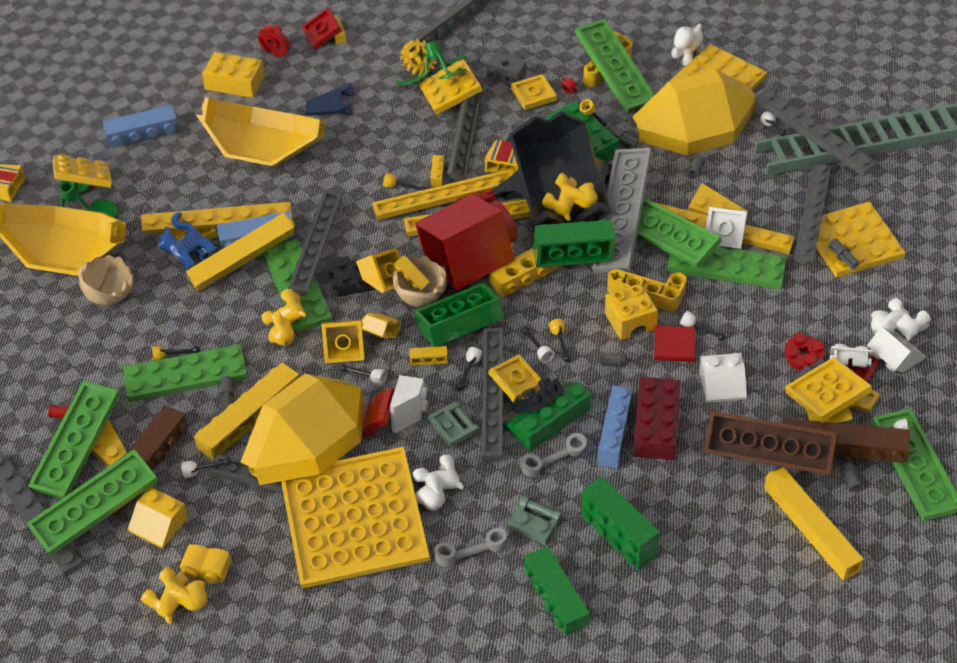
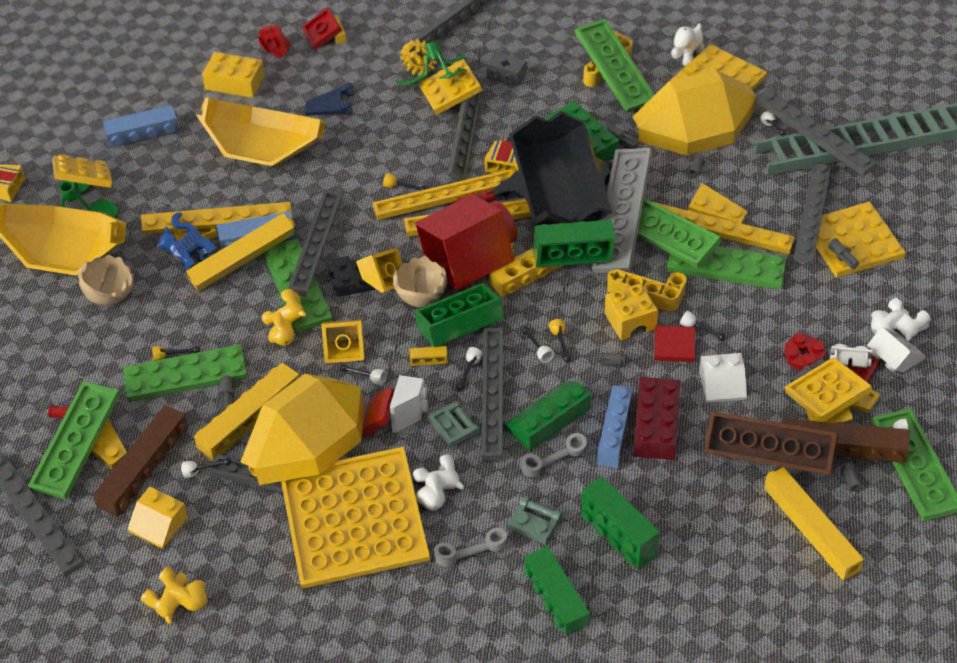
(92, 502): bright green plate -> none
(205, 563): yellow brick -> none
(381, 325): yellow brick -> none
(411, 273): yellow piece -> none
(437, 170): yellow piece -> none
(514, 377): yellow tile -> none
(533, 92): yellow plate -> none
(539, 396): black plate -> none
(569, 85): red plate -> none
(583, 196): yellow animal -> none
(591, 110): yellow hinge -> none
(727, 225): white plate -> none

